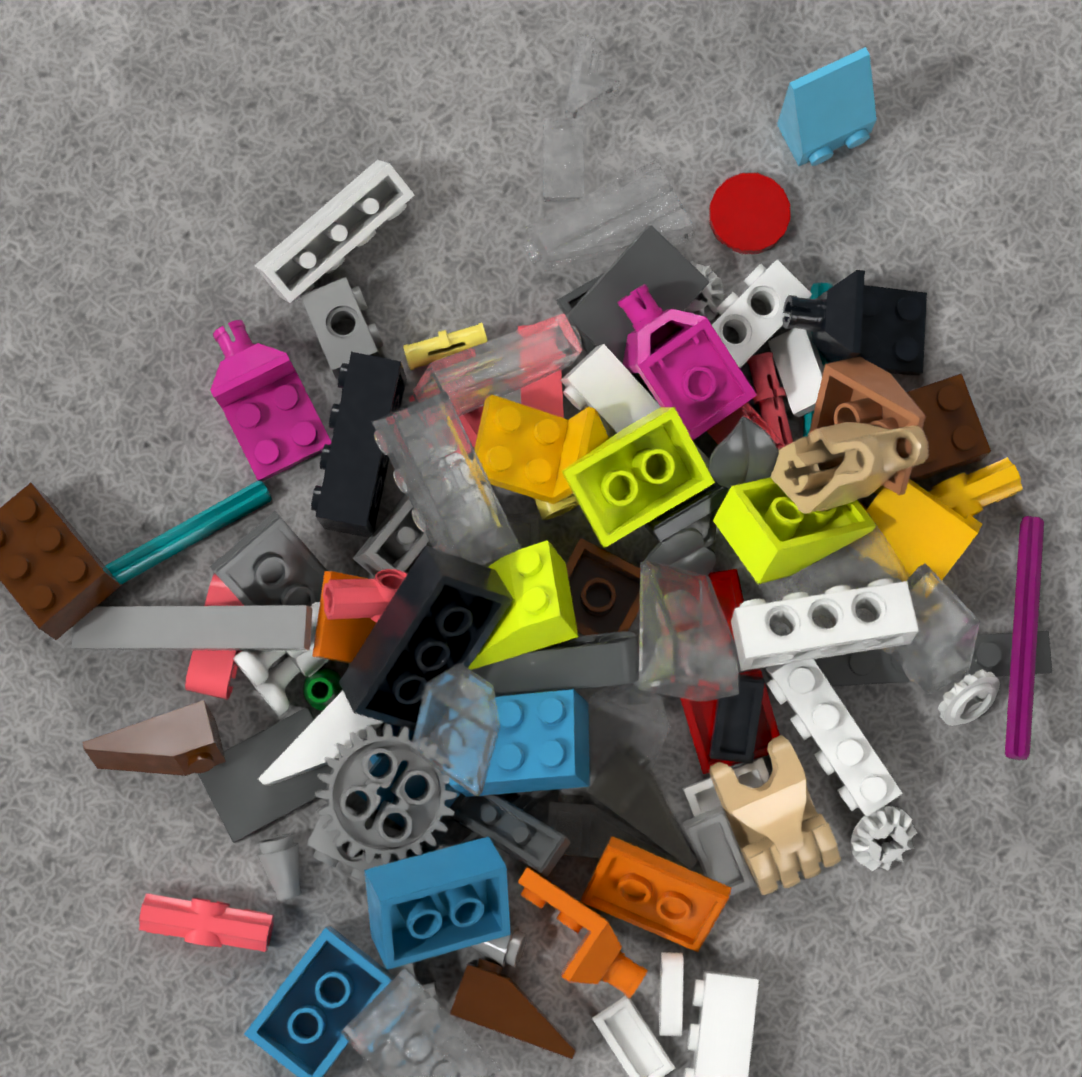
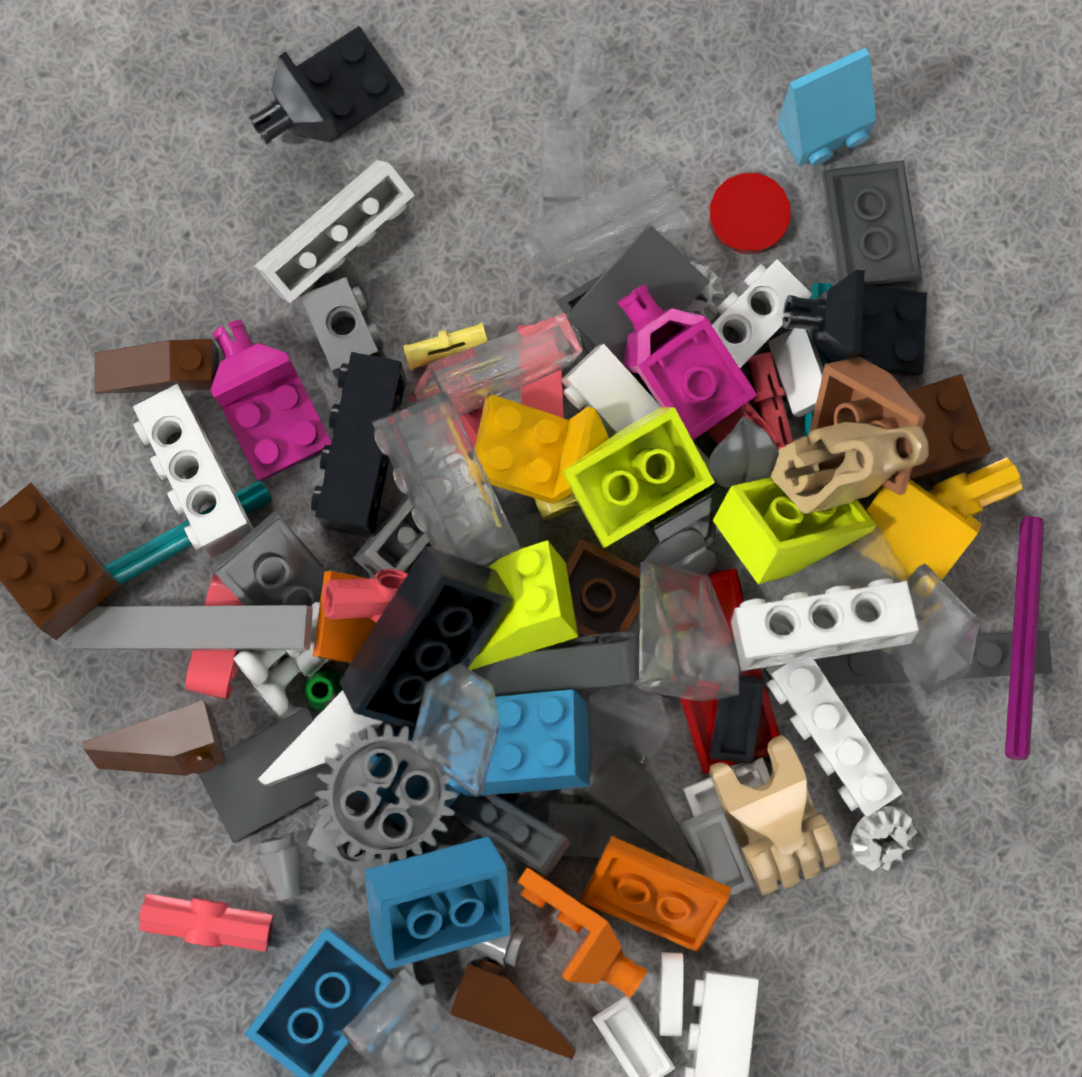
(157, 367): none -> reddish brown slope
(172, 413): none -> white brick
(328, 91): none -> black plate
(872, 223): none -> dark grey tile
(969, 698): white gear -> none

